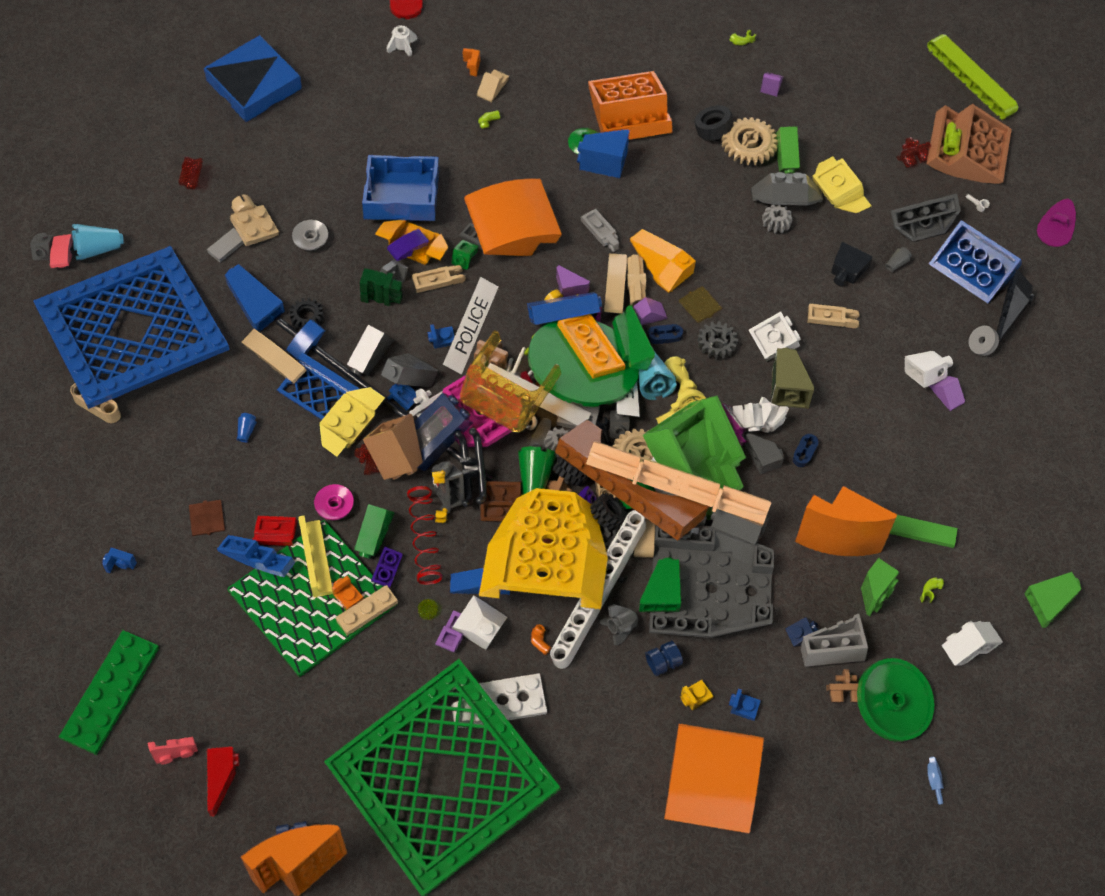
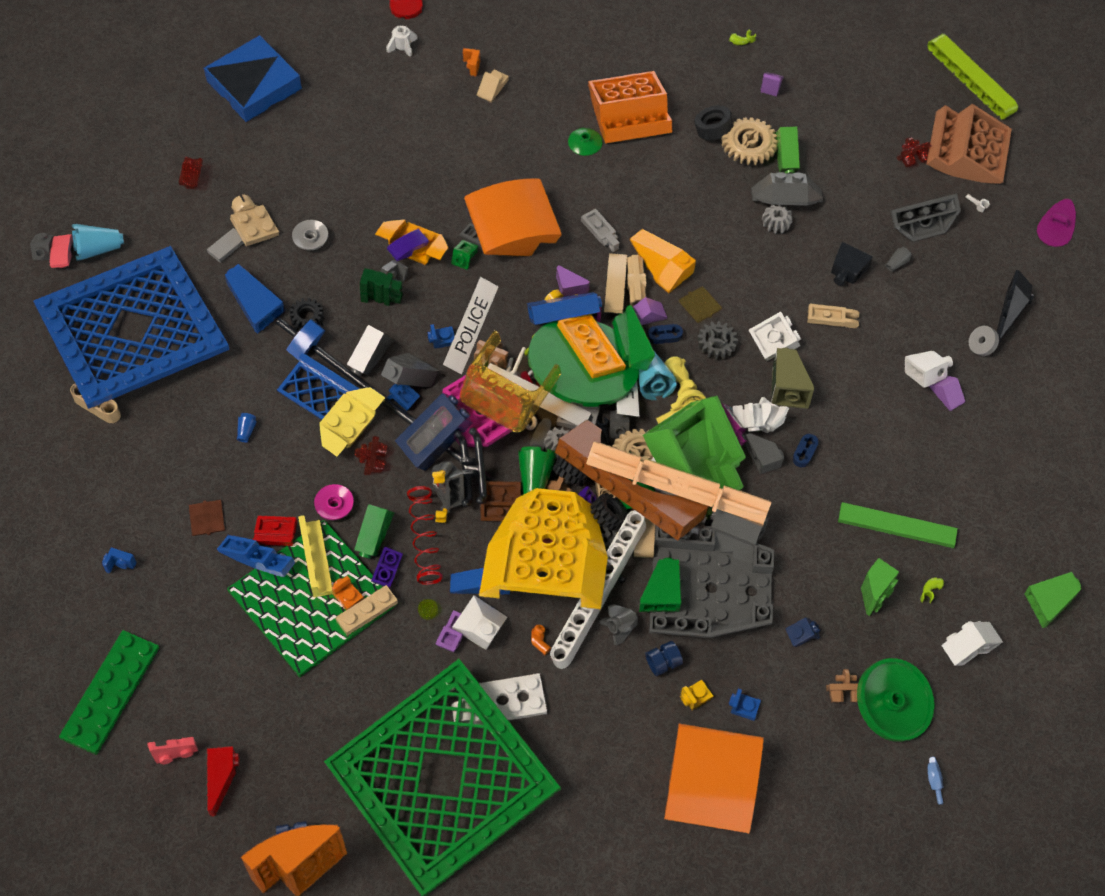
(274, 356): tan slope -> none
(395, 447): medium nougat slope -> none
(401, 188): blue tile -> none
(423, 398): white hips -> none
(437, 278): tan hinge -> none
(489, 116): lime arm -> none
(604, 152): blue slope -> none
(835, 644): light grey wedge -> none
(840, 185): light yellow piece -> none
(846, 526): orange slope -> none
(952, 139): lime hinge -> none
(975, 262): blue slope -> none

